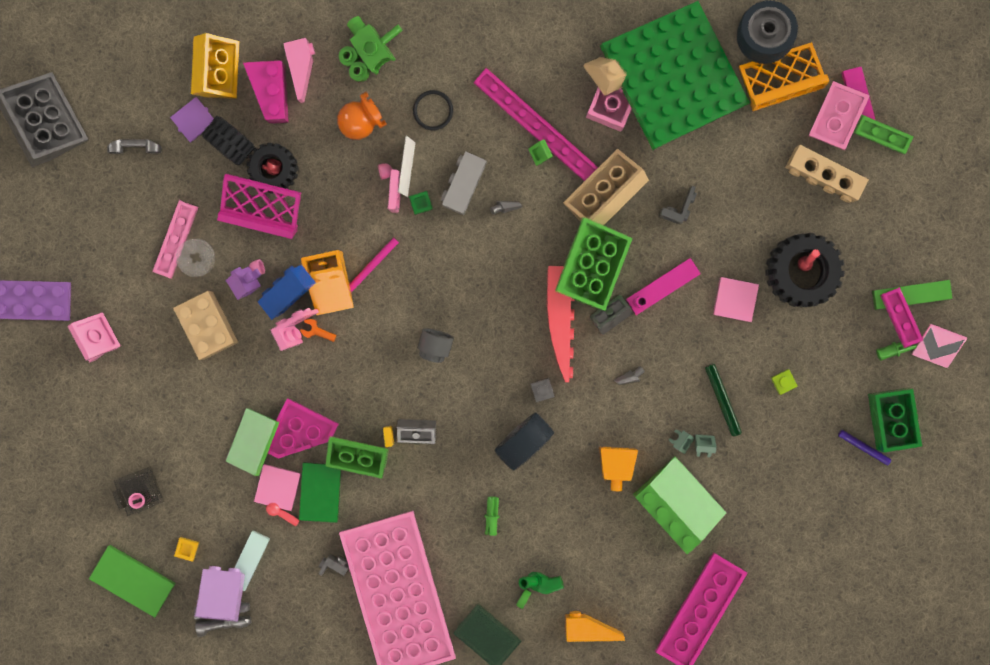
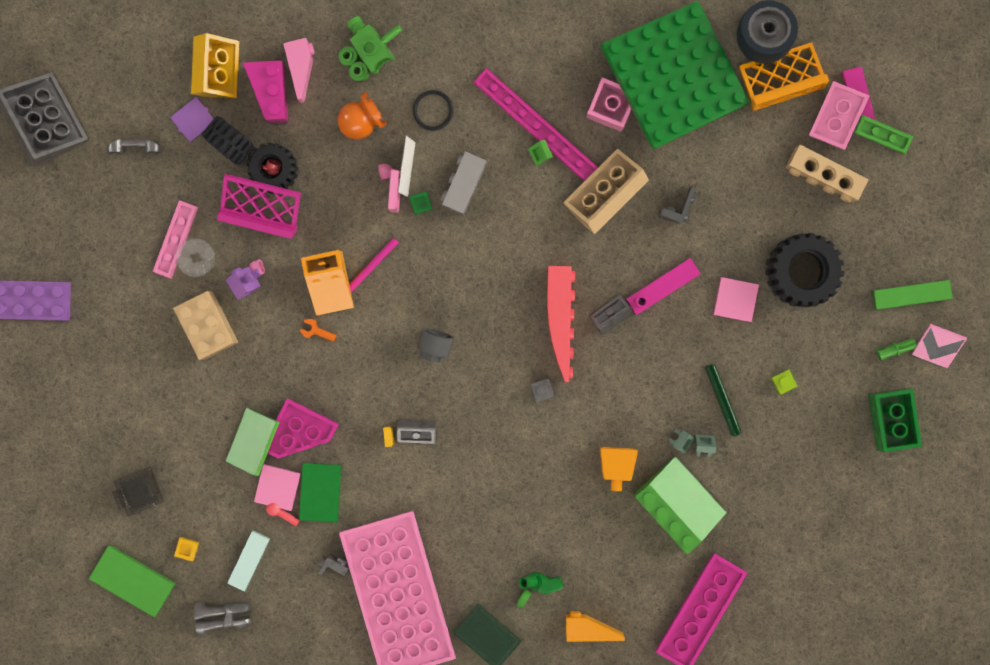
(94, 336): bright pink bracket -> none
(136, 496): bright pink hinge -> none
(220, 594): lavender brick -> none
(286, 291): blue brick -> none
(286, 333): bright pink bracket -> none
(356, 457): bright green slope -> none
(492, 516): bright green axle -> none
(505, 206): flat silver bar -> none
(524, 441): black wheel -> none
(593, 264): bright green slope -> none
(606, 74): tan slope -> none
(630, 376): flat silver bar -> none
(806, 262): coral bar -> none
(864, 447): dark purple bar -> none
(901, 317): dark pink tile -> none

